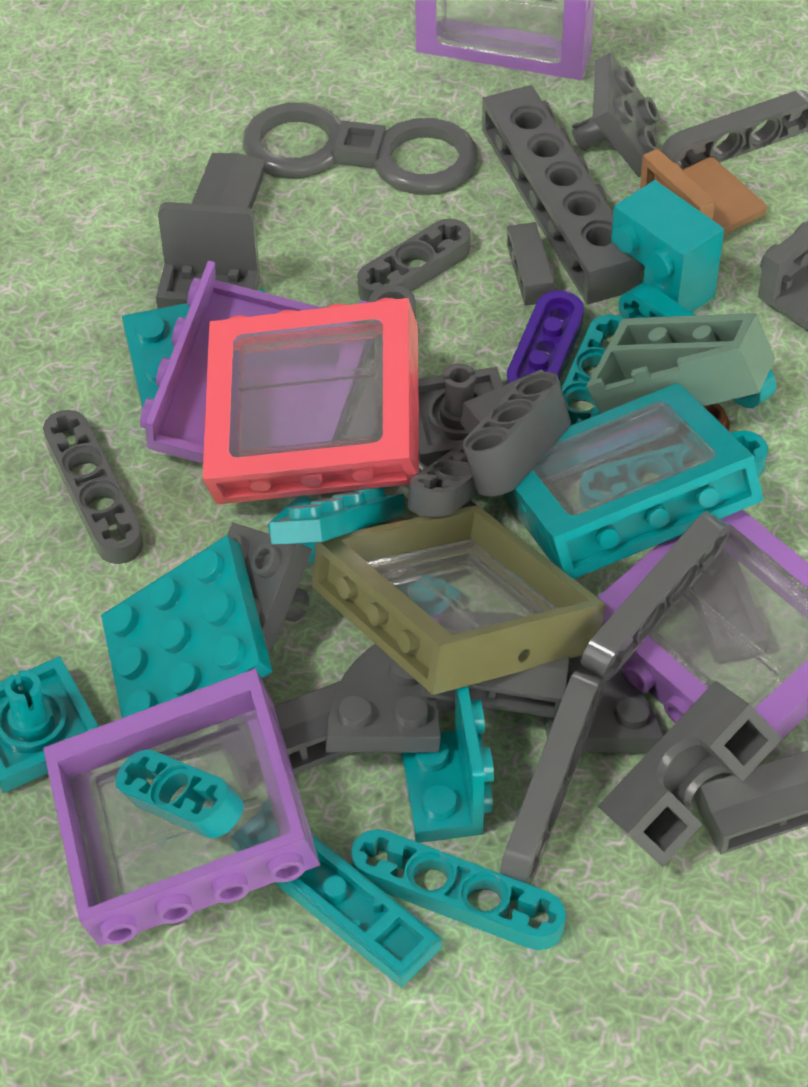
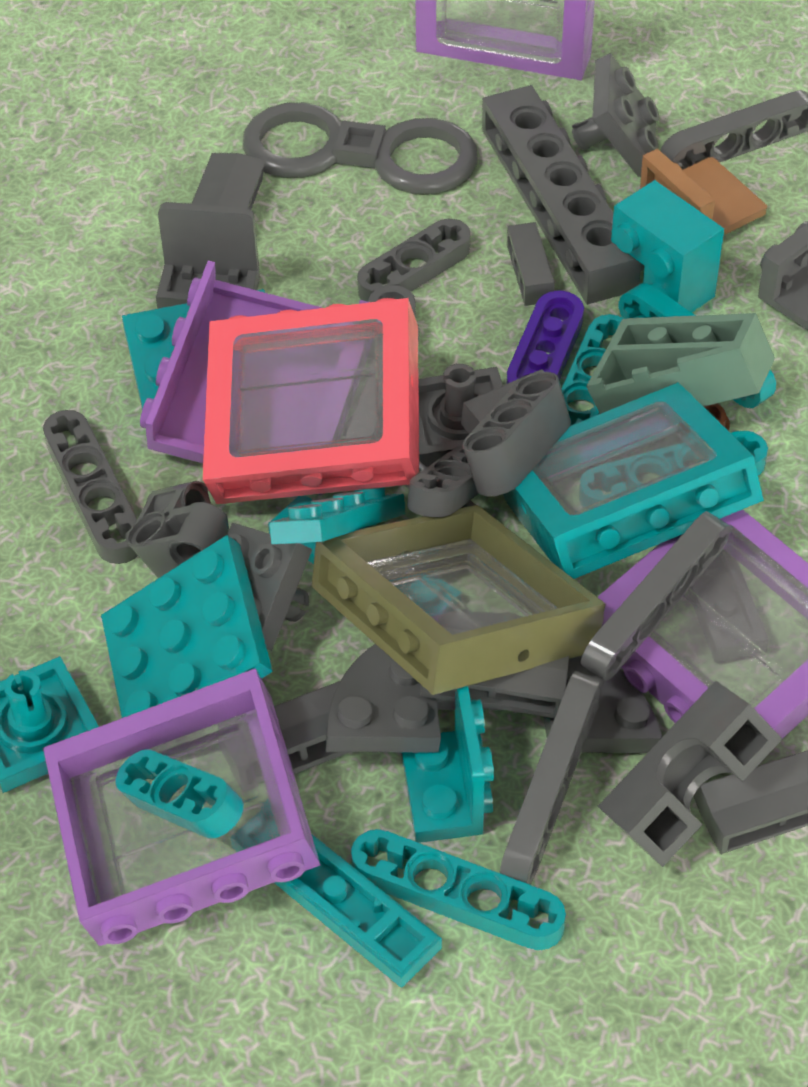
(176, 526): none -> dark grey piece

